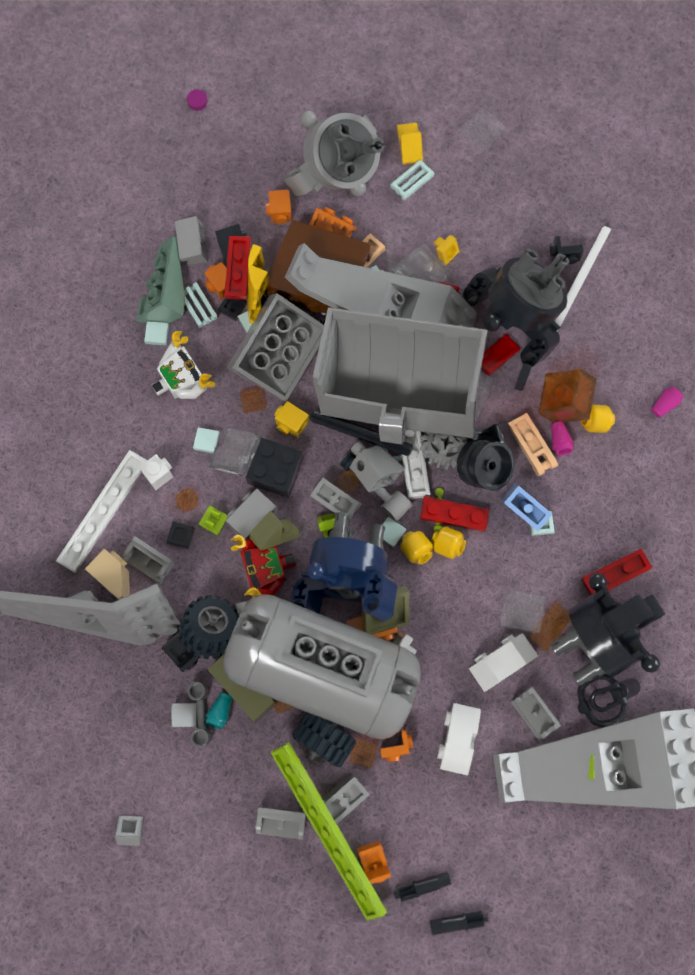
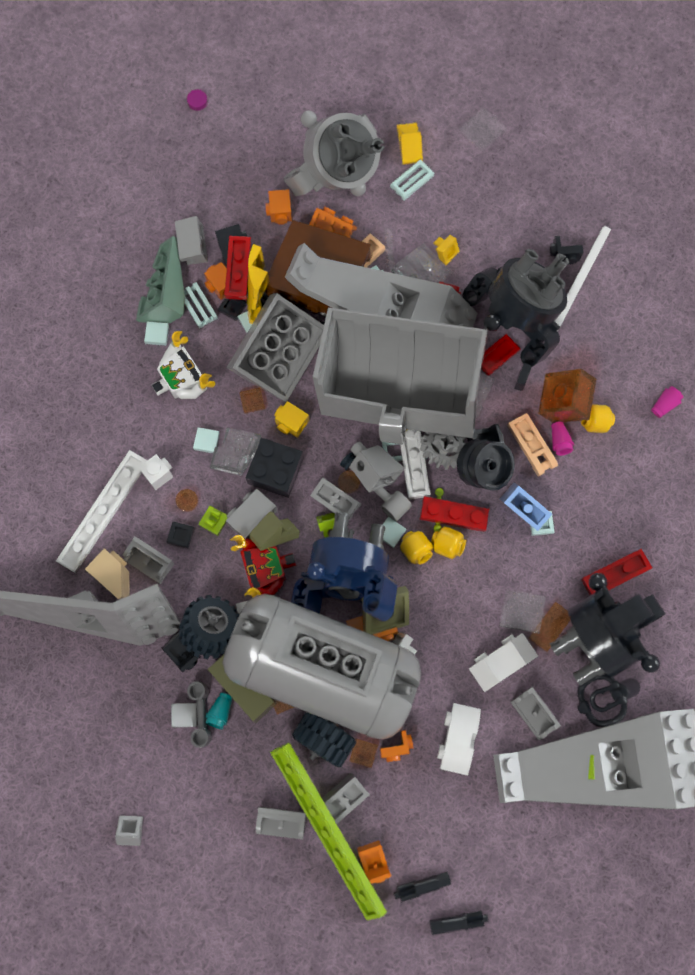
(359, 432): black axle -> none

